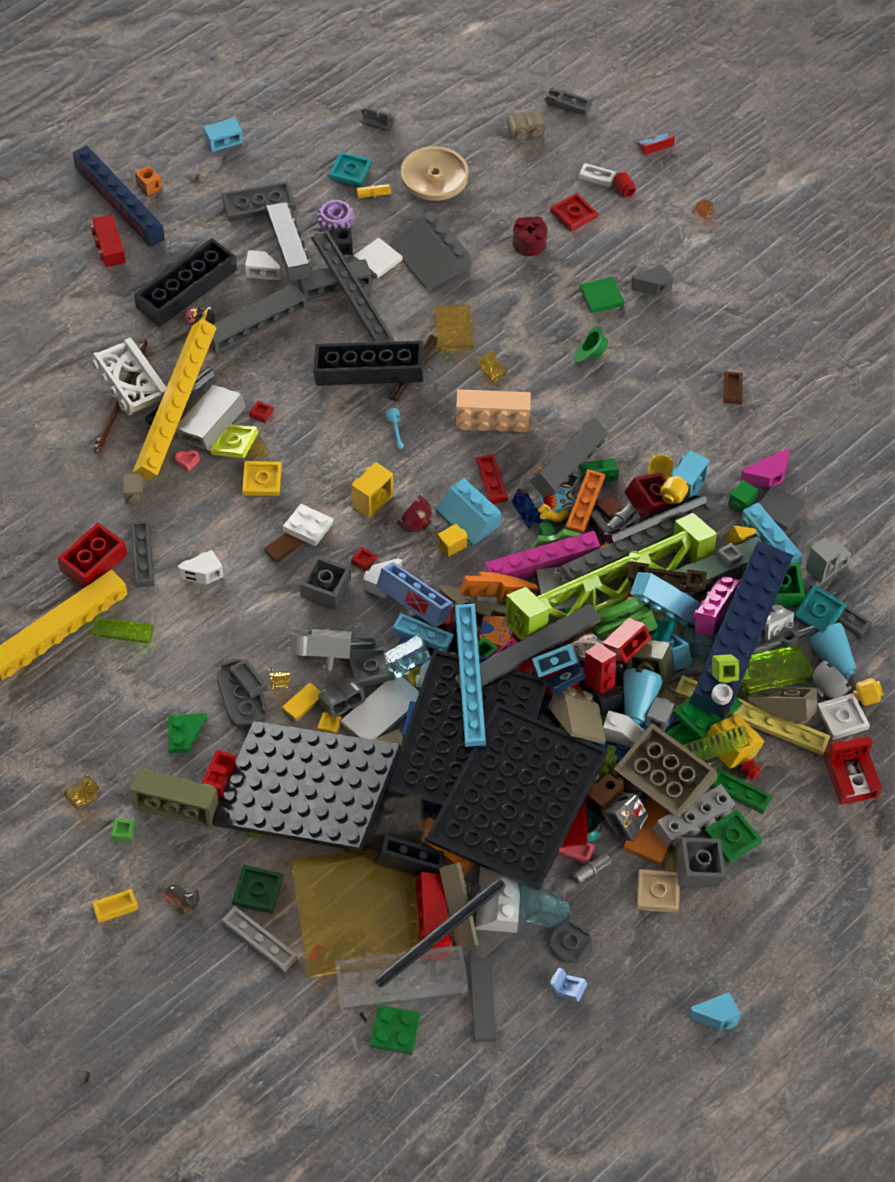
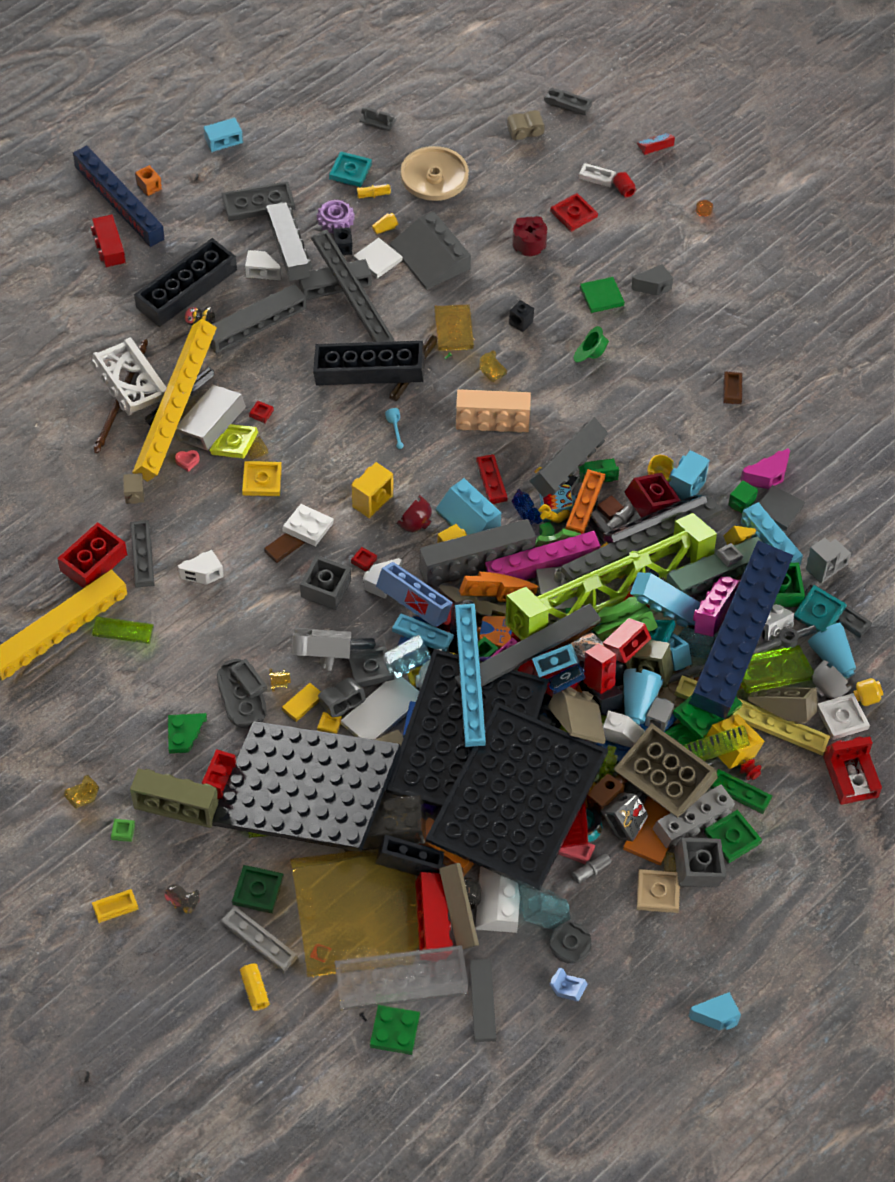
(254, 987): none -> yellow axle
(385, 224): none -> yellow cone
(439, 933): black axle -> none
(468, 553): none -> dark grey brick
(521, 316): none -> black brick
(674, 490): yellow head -> none
(686, 582): dark brown slope -> none
(722, 694): white tile -> none
(725, 668): lime brick -> none

